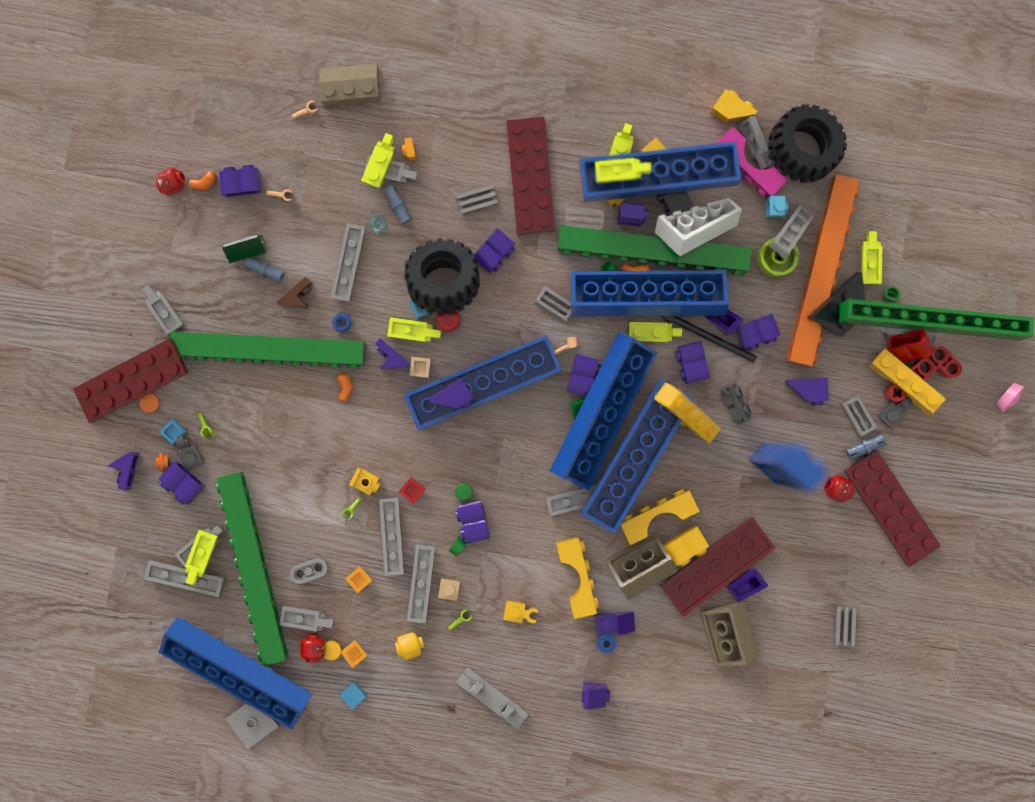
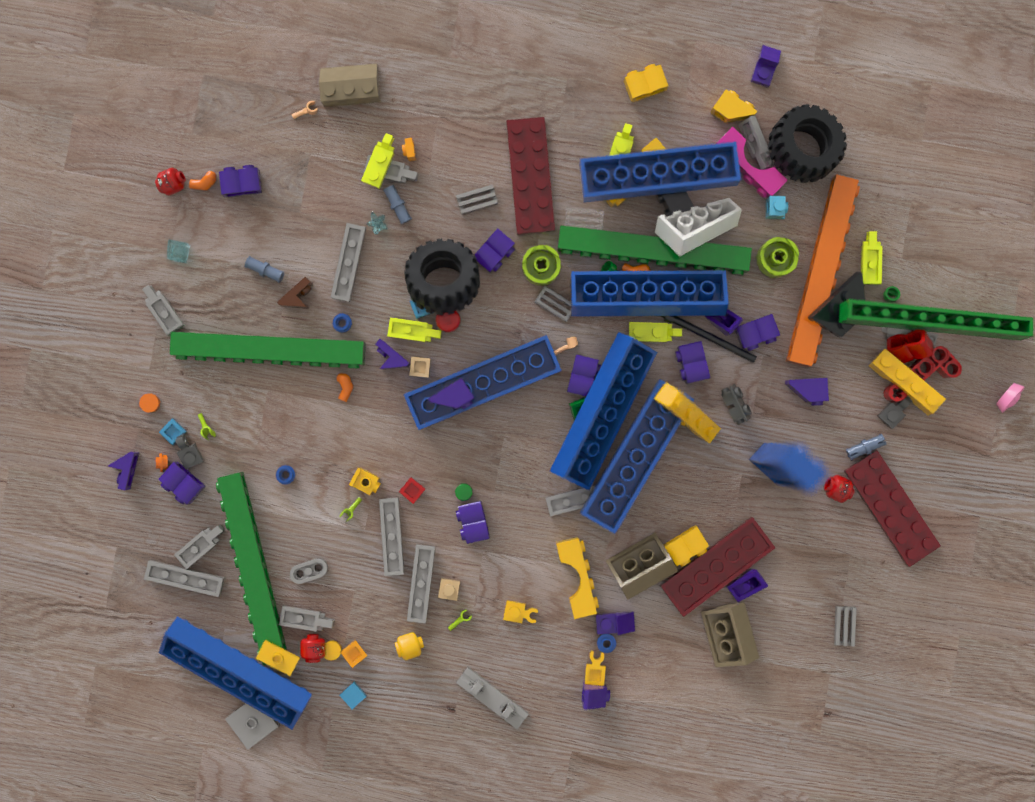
(130, 380): dark red plate -> none
(177, 251): none -> clear light blue slope
(200, 555): neon yellow hinge -> none
(244, 248): dark green panel -> none
(278, 657): none -> yellow plate
(279, 474): none -> blue plate
(280, 194): light nougat hand -> none
(359, 579): light orange plate -> none
(457, 546): green piece -> none
(541, 254): none -> lime brick
(595, 672): none -> yellow plate
(620, 170): neon yellow hinge -> none
(632, 214): dark purple brick -> none
(645, 83): none -> yellow brick
(680, 504): yellow arch -> none
(765, 66): none -> dark purple slope
(792, 231): light grey hinge -> none
(850, 416): light grey tile -> none

